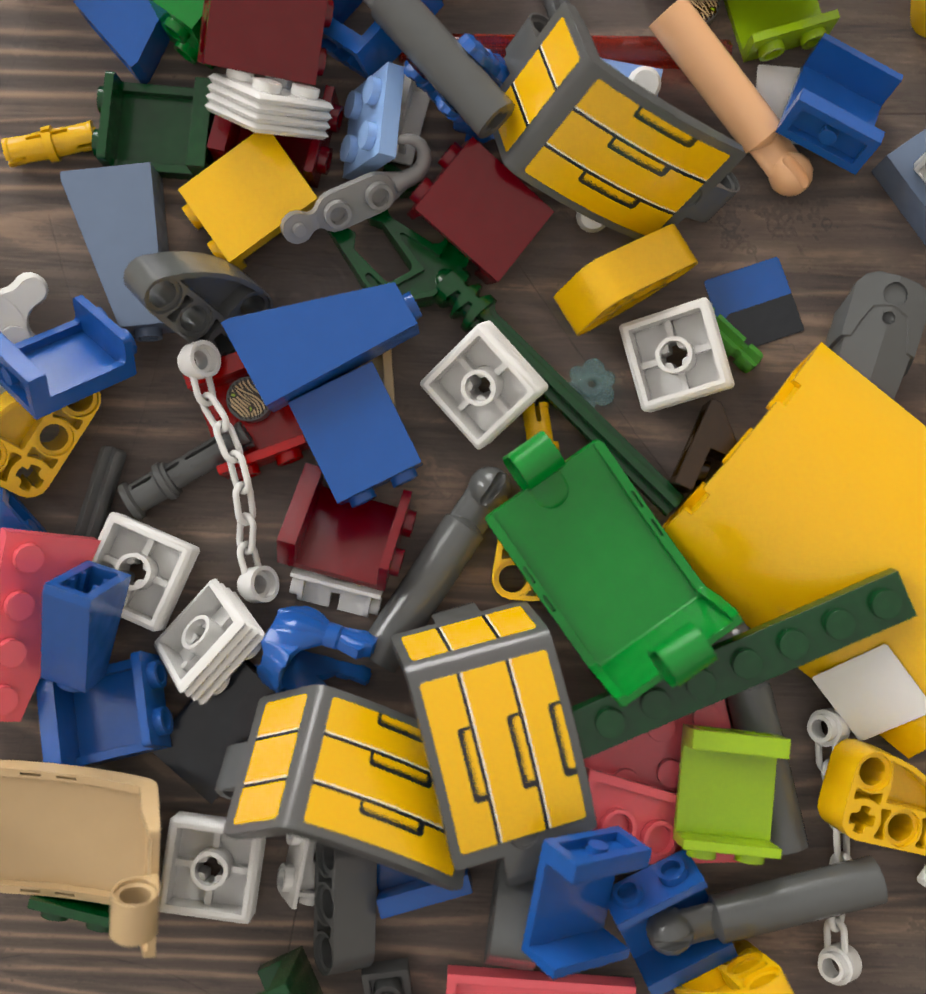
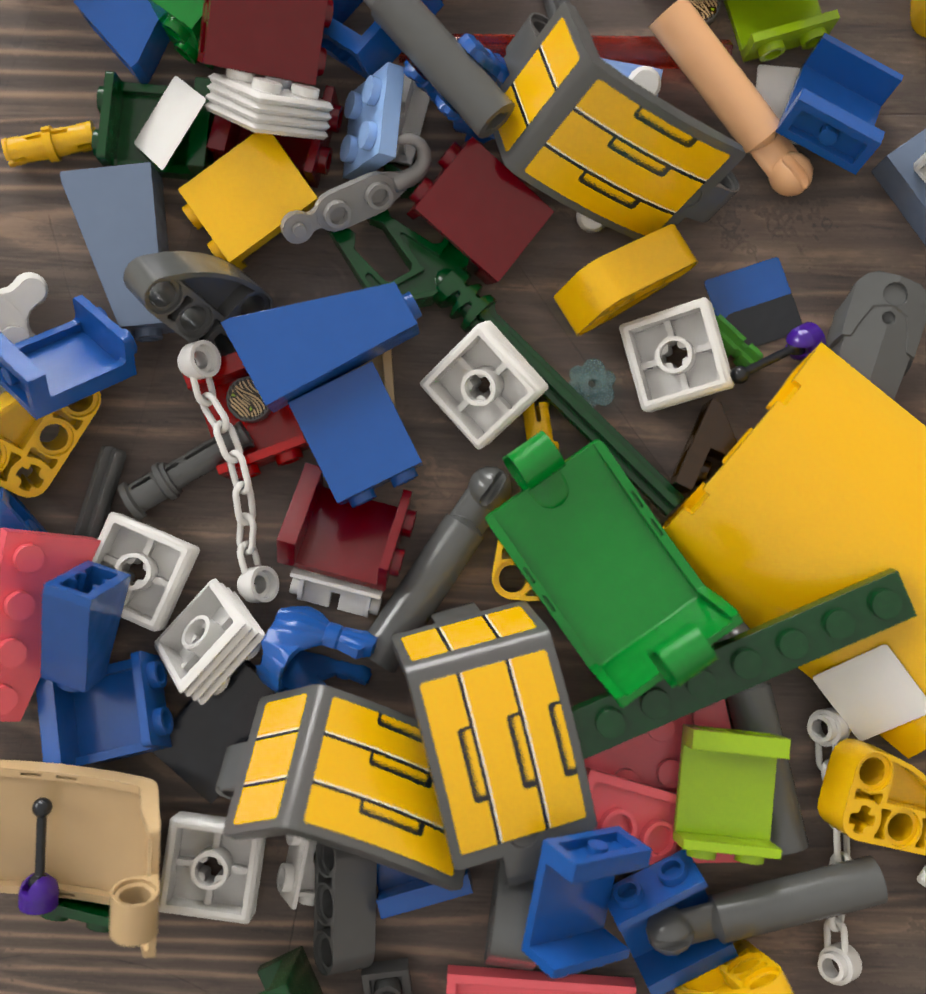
(39, 890): none -> hinge
(169, 122): none -> white sticker
(800, 344): none -> hinge

